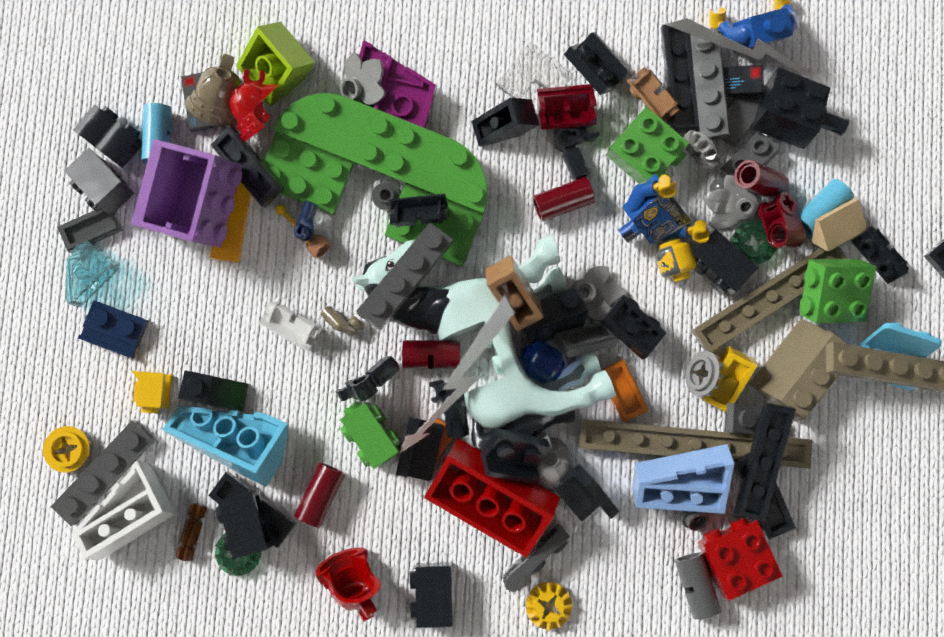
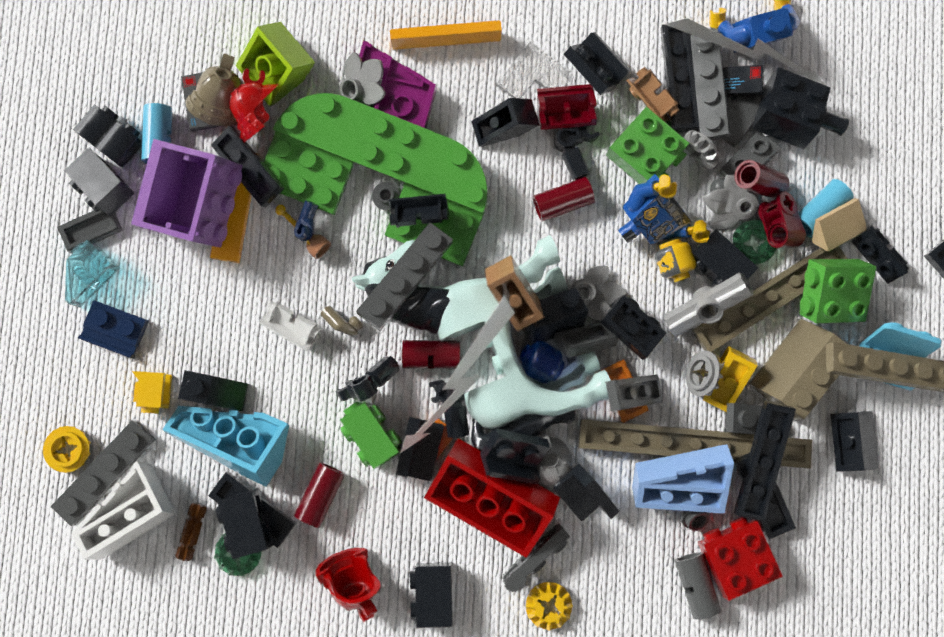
(446, 35): none -> light orange tile
(634, 392): none -> dark grey tile
(708, 304): none -> light grey piece
(854, 441): none -> black panel

